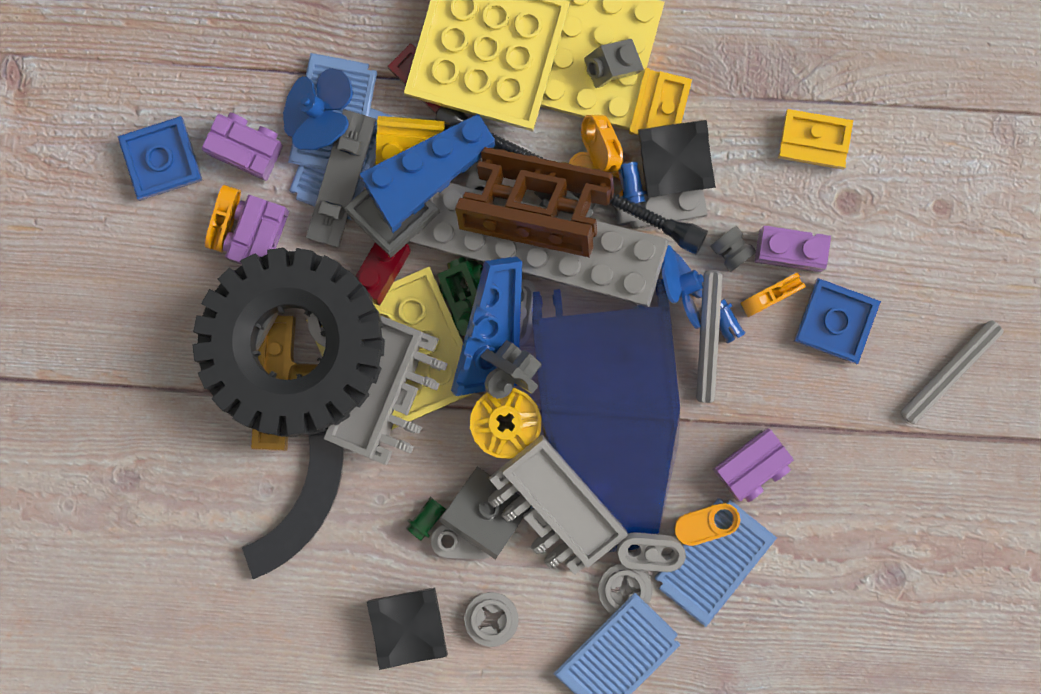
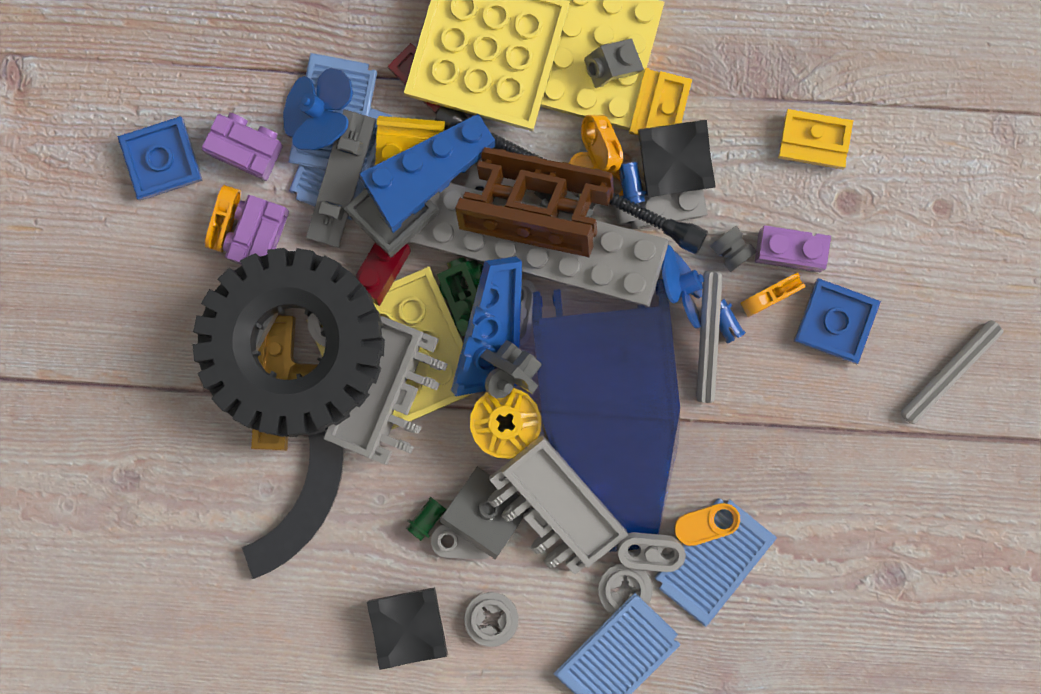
(754, 465): medium lavender brick -> none

